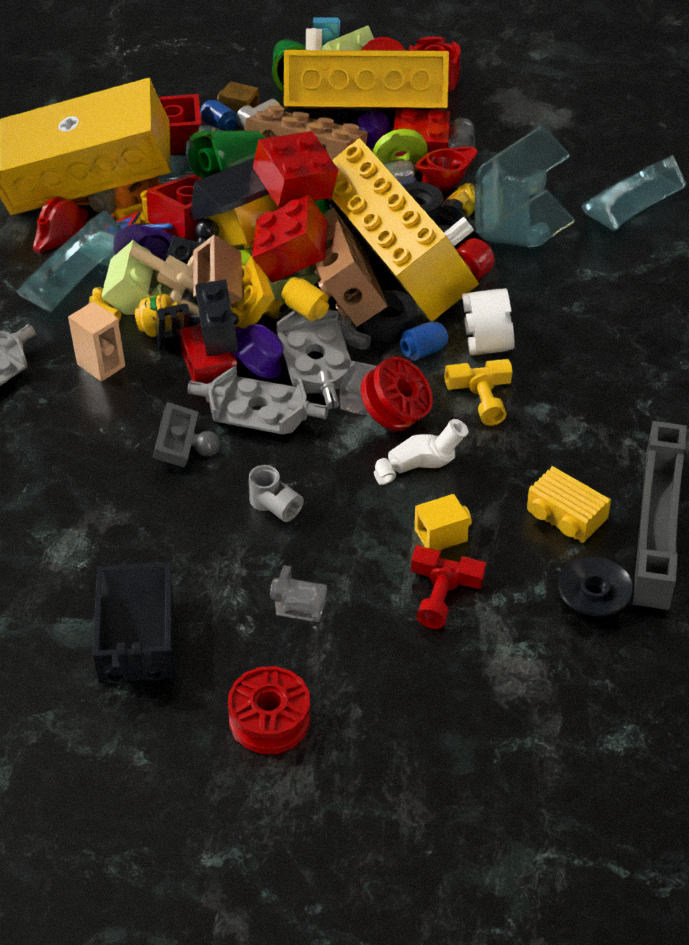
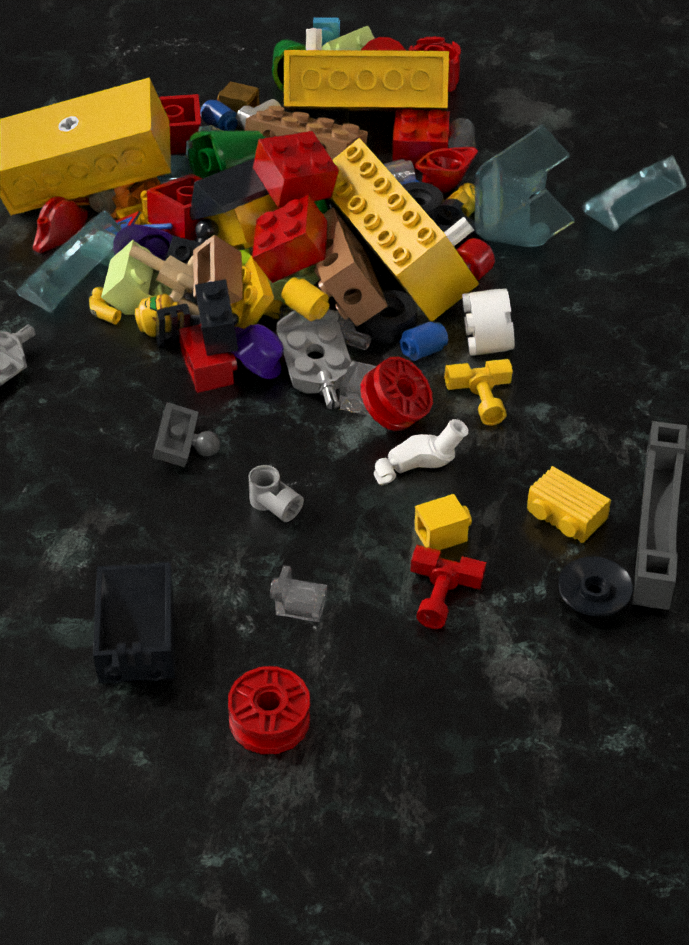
(97, 341): light nougat brick -> none
(234, 396): light grey plate -> none
(375, 124): dark purple piece -> none
(398, 141): lime tile -> none

